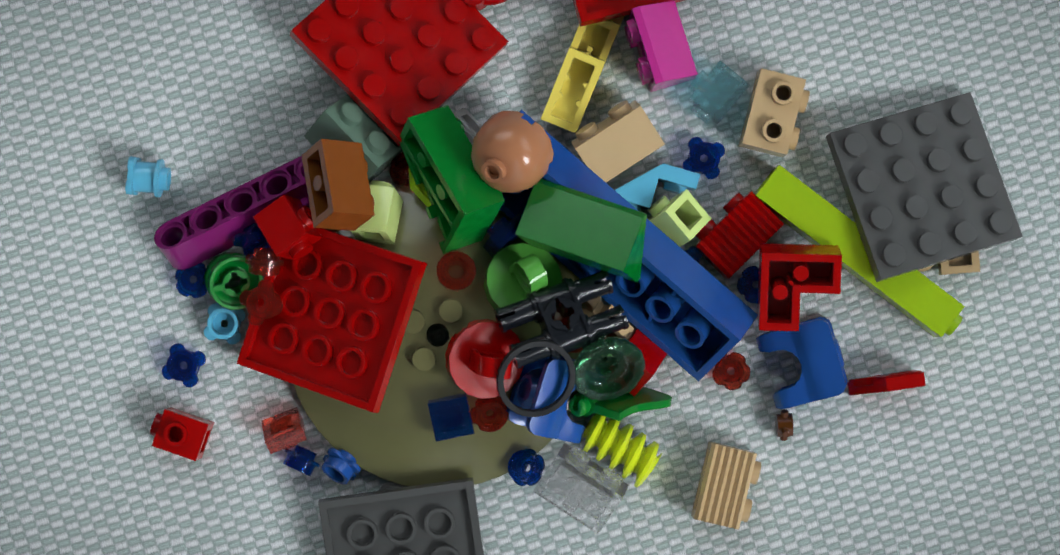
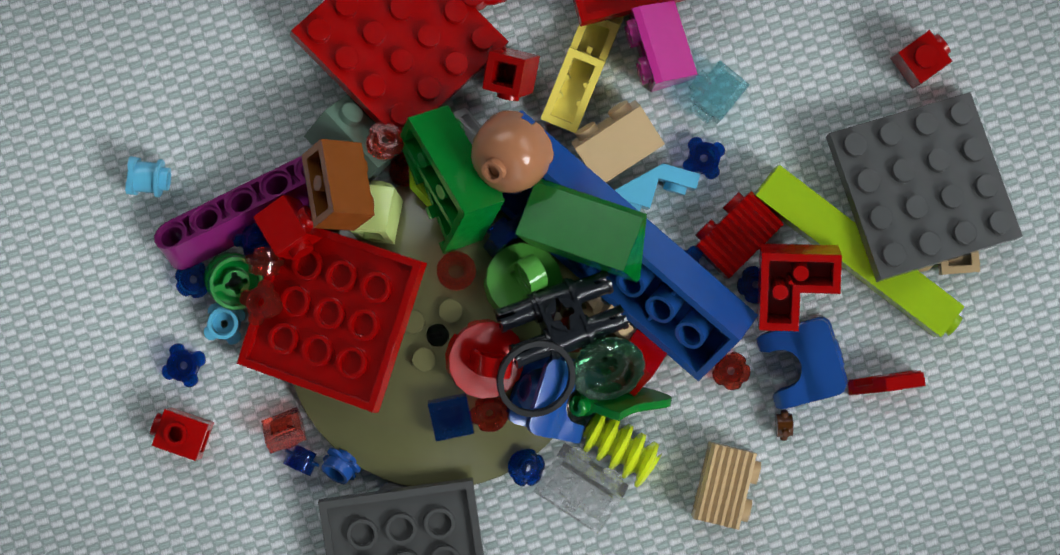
(377, 147): none -> clear red plate
(510, 73): none -> red brick
(679, 217): yellowish green brick -> none
(773, 113): tan brick -> none
(922, 58): none -> red brick

